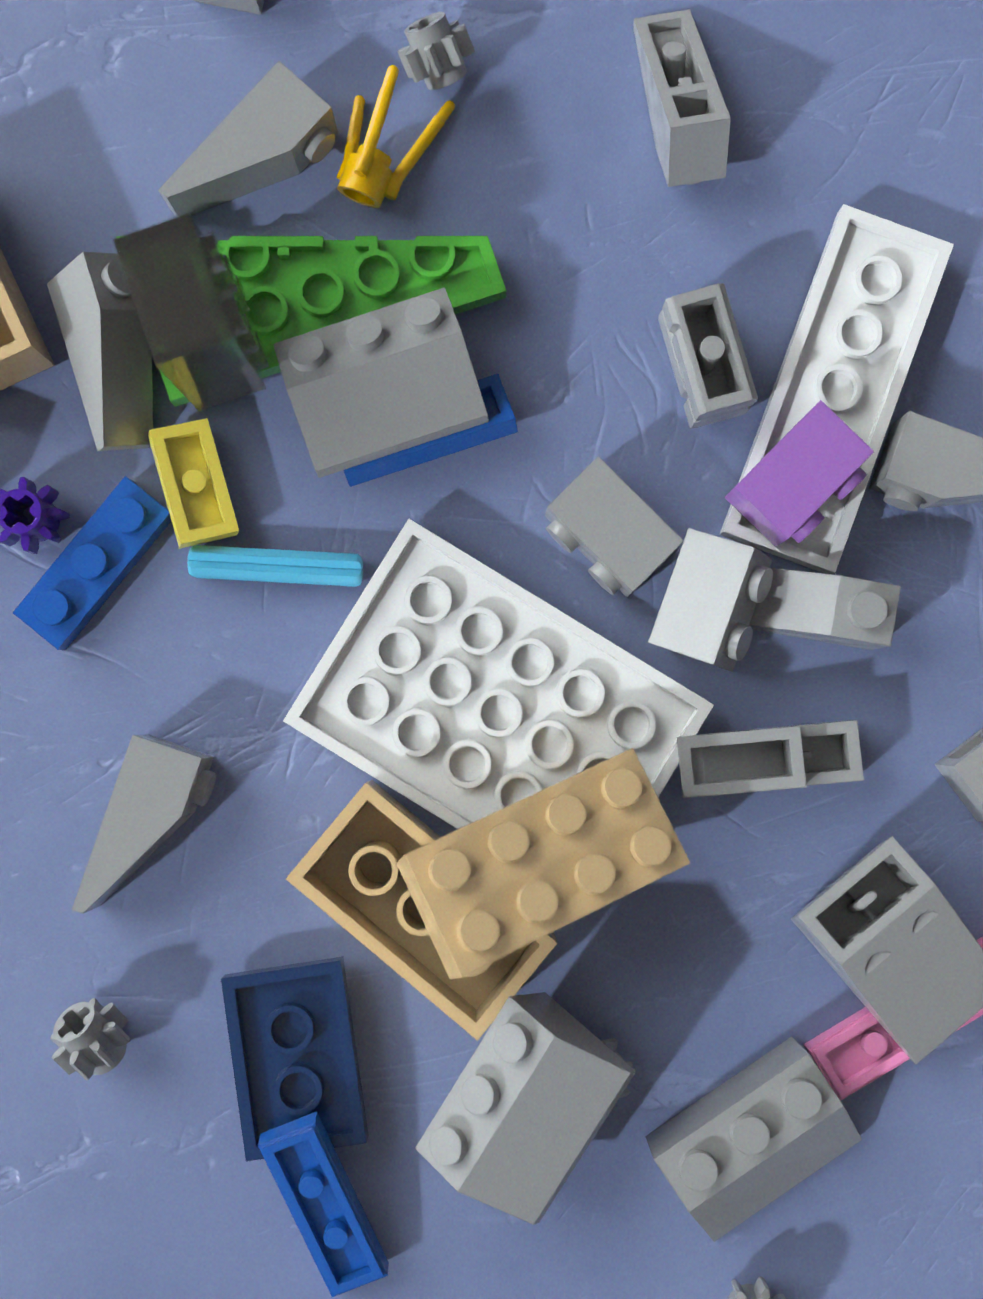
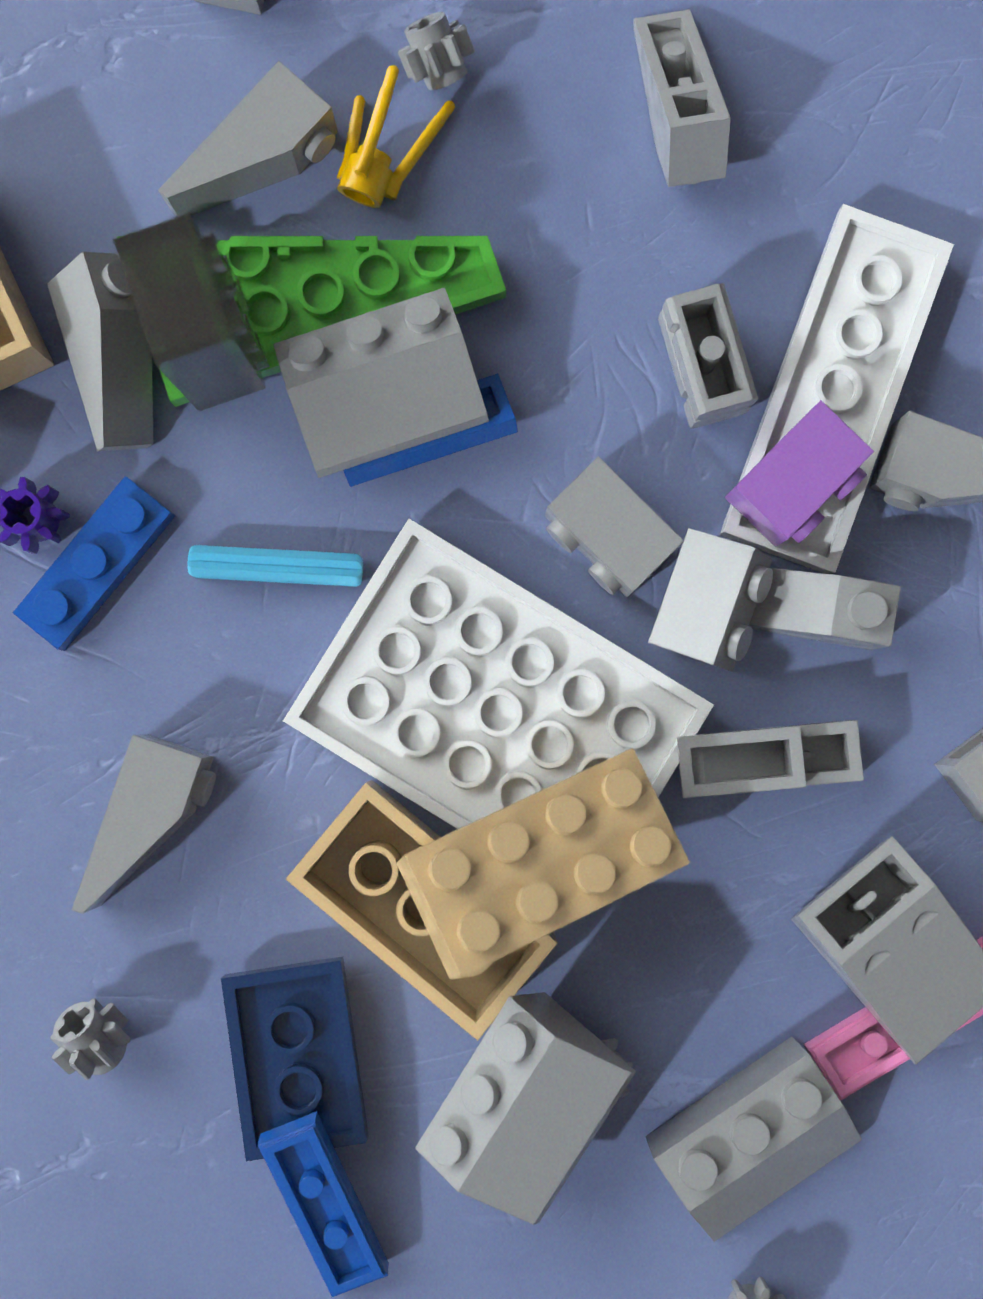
(193, 483): light yellow plate -> none

